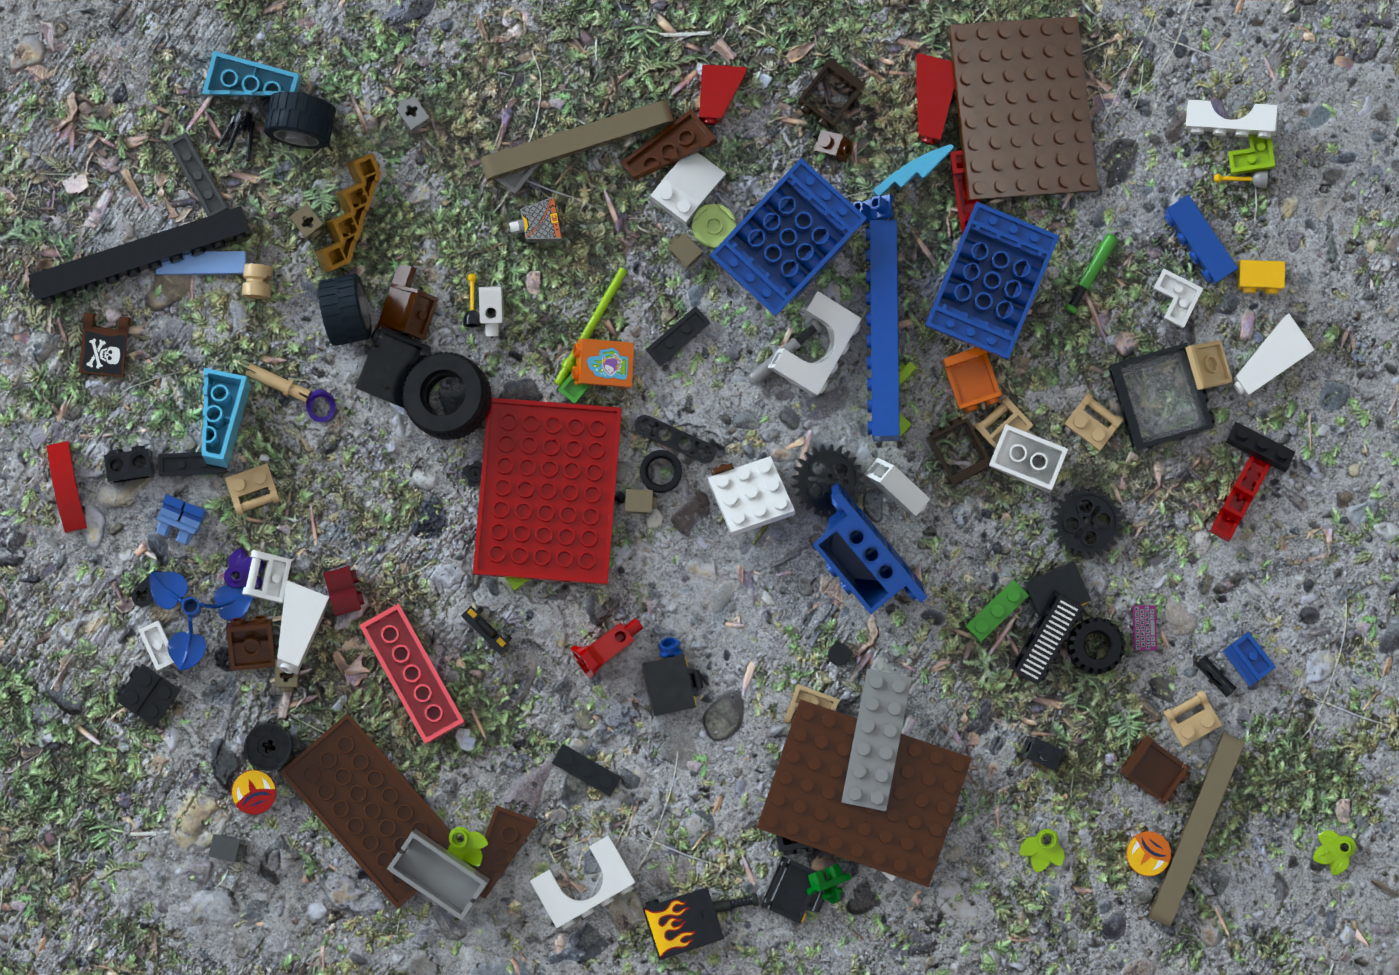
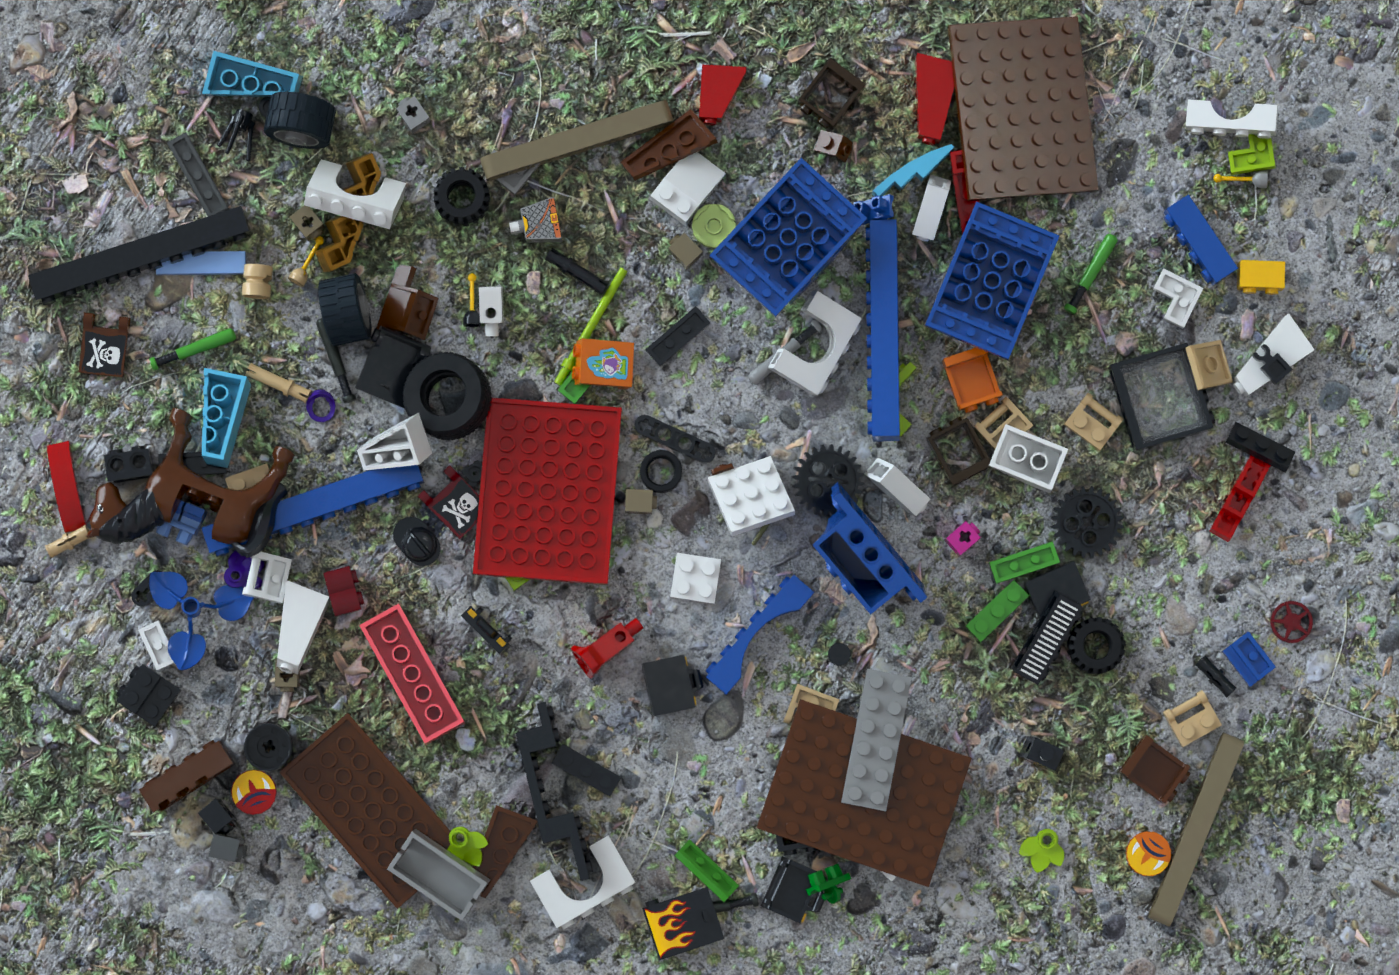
(78, 536): none -> tan pin
(187, 776): none -> reddish brown wedge
(207, 343): none -> bright green piece
(218, 817): none -> black brick
(240, 513): none -> reddish brown animal
(251, 643): reddish brown plate -> none
(299, 275): none -> hinge
(333, 498): none -> blue brick
(336, 362): none -> pearl dark grey piece
(374, 209): none -> white arch
(396, 447): none -> white wedge
(416, 541): none -> black piece
(455, 504): none -> flag
(458, 178): none -> black tyre
(561, 826): none -> black bracket
(570, 267): none -> black pin
(669, 647): blue plate -> none
(695, 578): none -> white plate
(706, 870): none -> bright green plate
(789, 599): none -> blue arch
(931, 208): none -> white slope
(958, 546): none -> dark pink brick
(1024, 562): none -> bright green plate
(1144, 628): tile -> none
(1274, 367): none -> black plate
(1291, 622): none -> dark red wheel
(1331, 852): lime plate -> none

